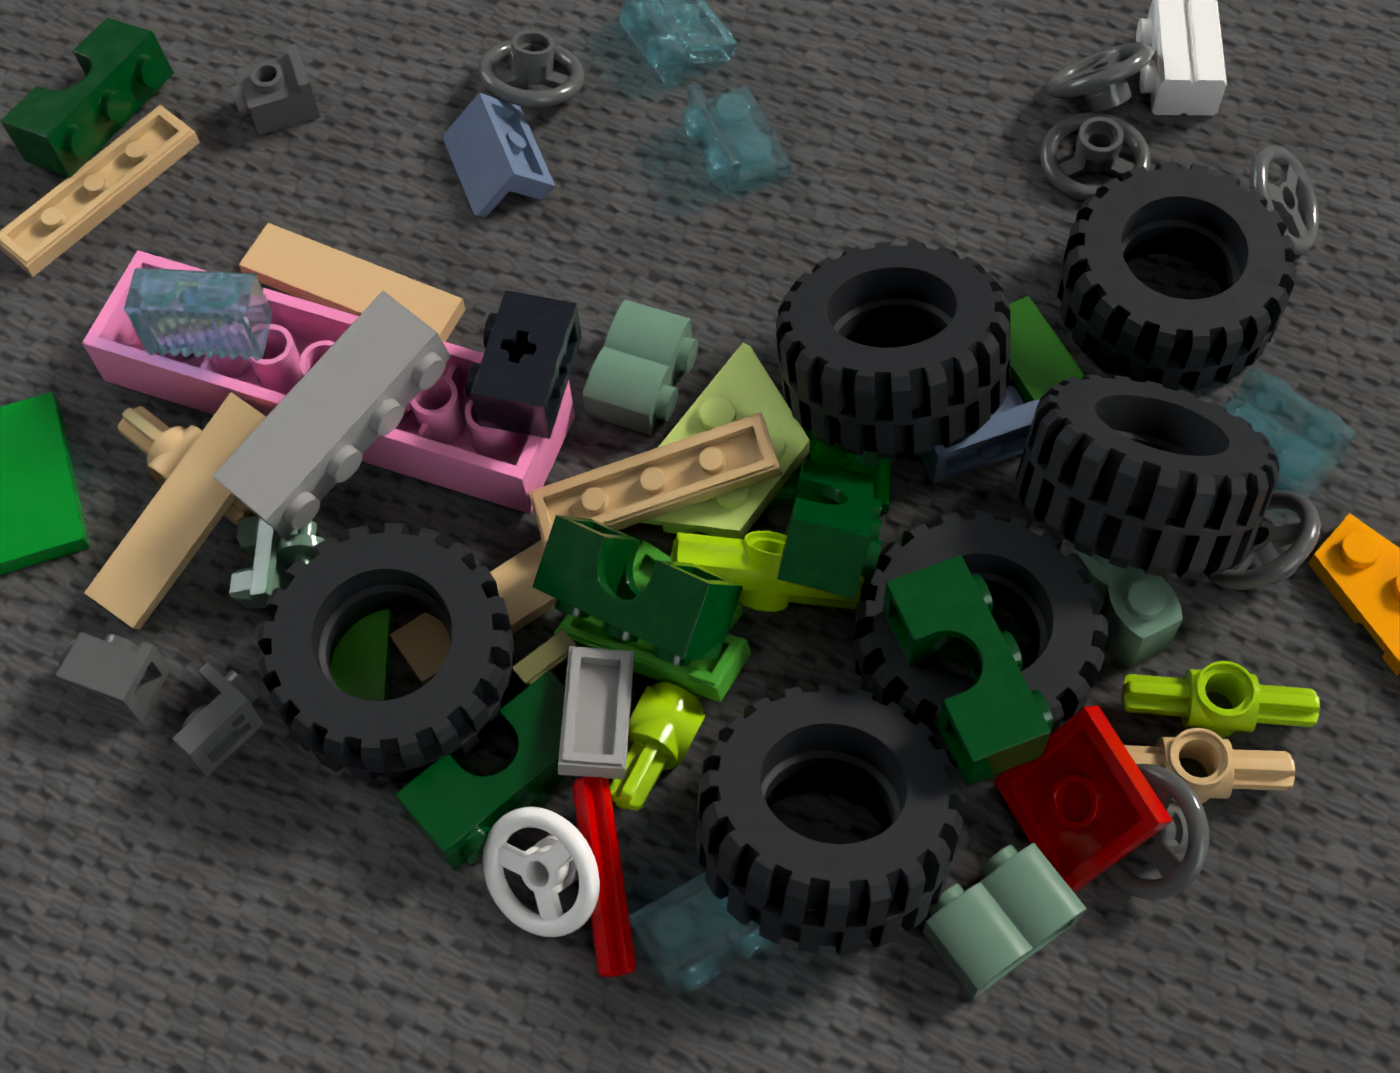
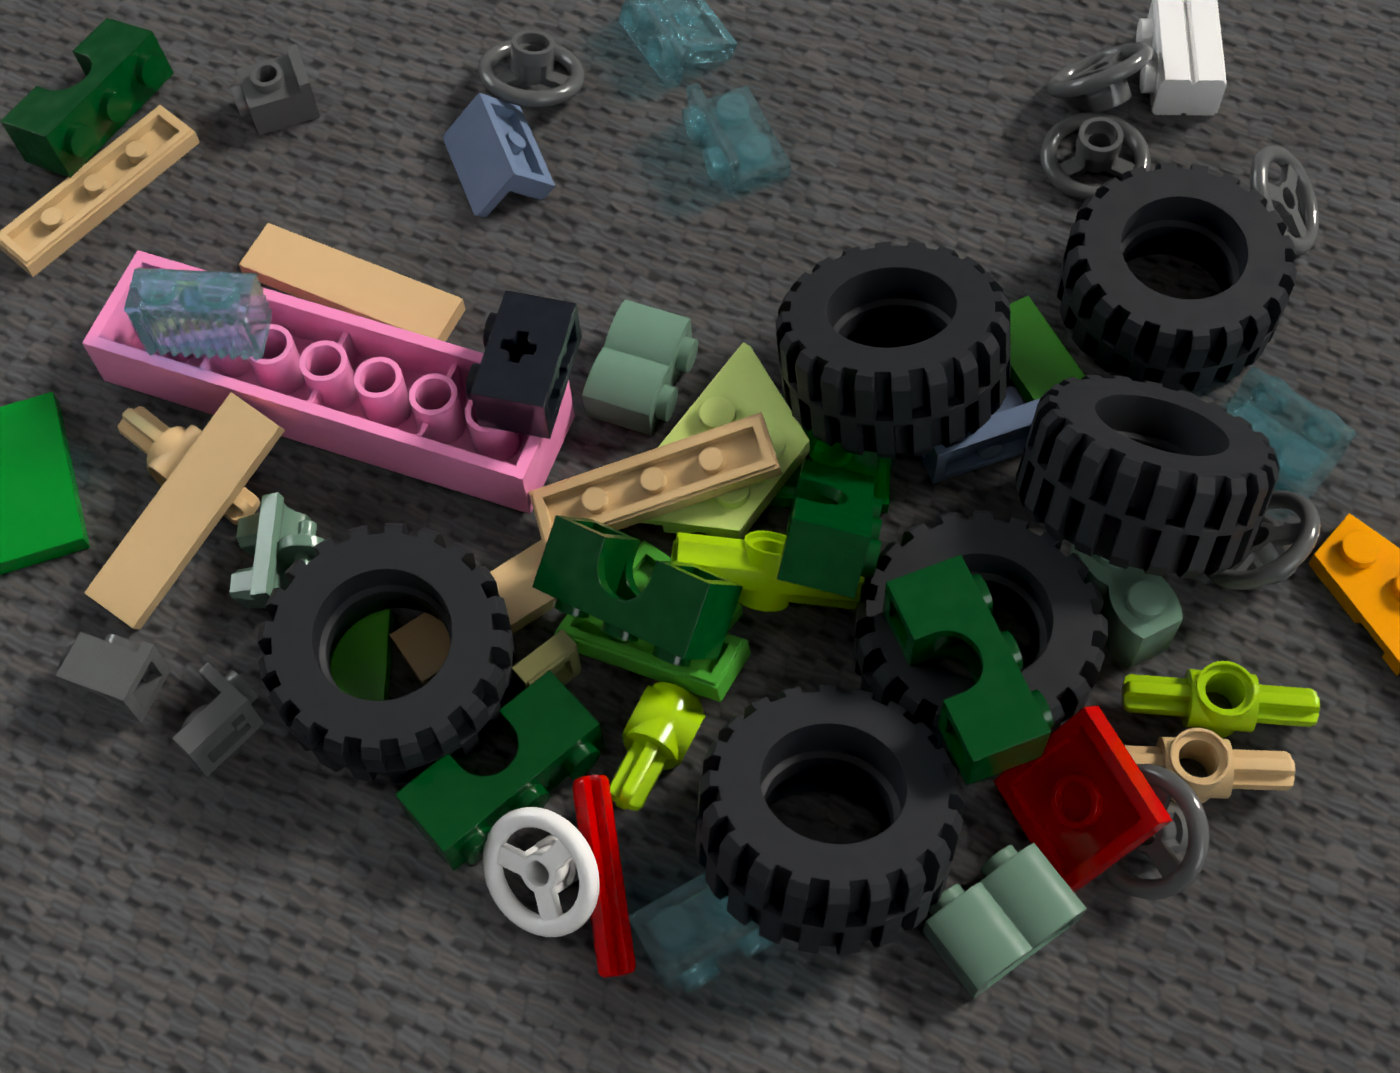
(334, 415): light grey brick -> none
(596, 713): light grey tile -> none

